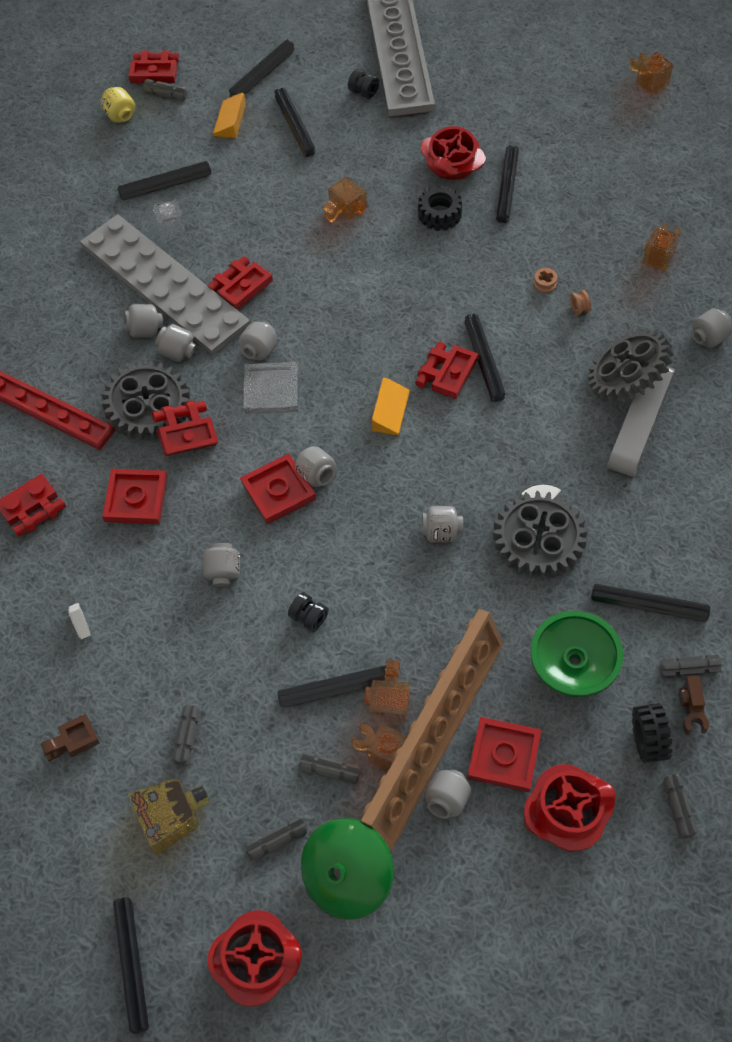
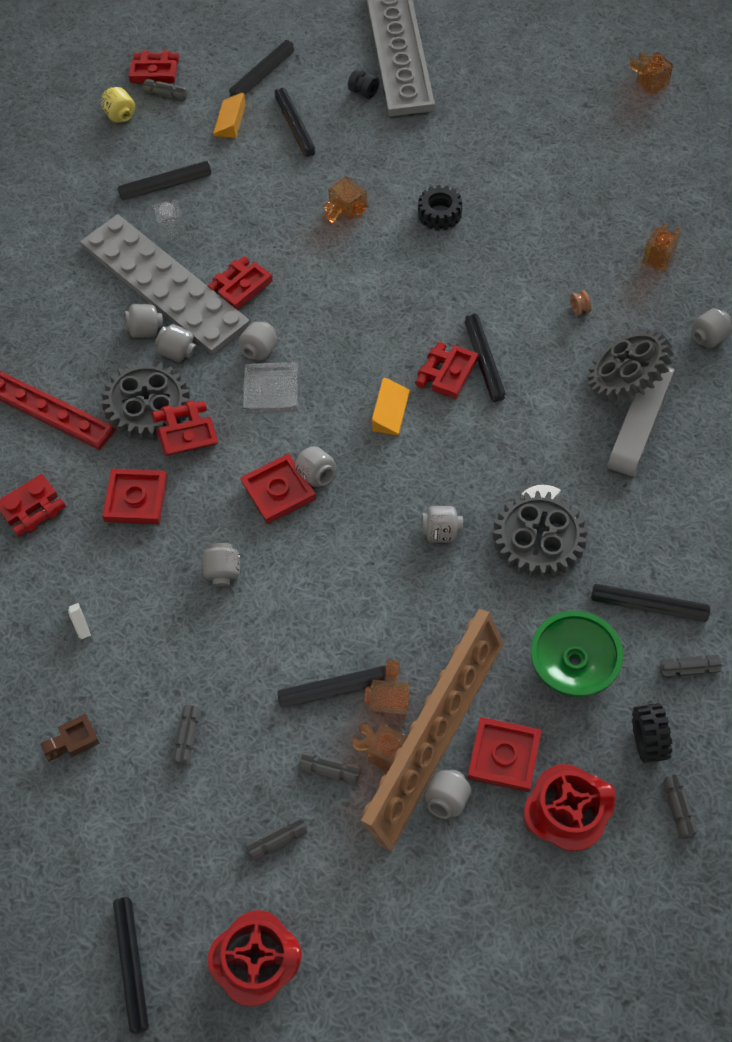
(167, 812): clear yellow torso -> none
(308, 612): black wheel -> none
(363, 866): green dish -> none
(452, 148): red piece -> none
(507, 184): black axle -> none
(543, 286): nougat bush -> none
(692, 697): reddish brown plate -> none

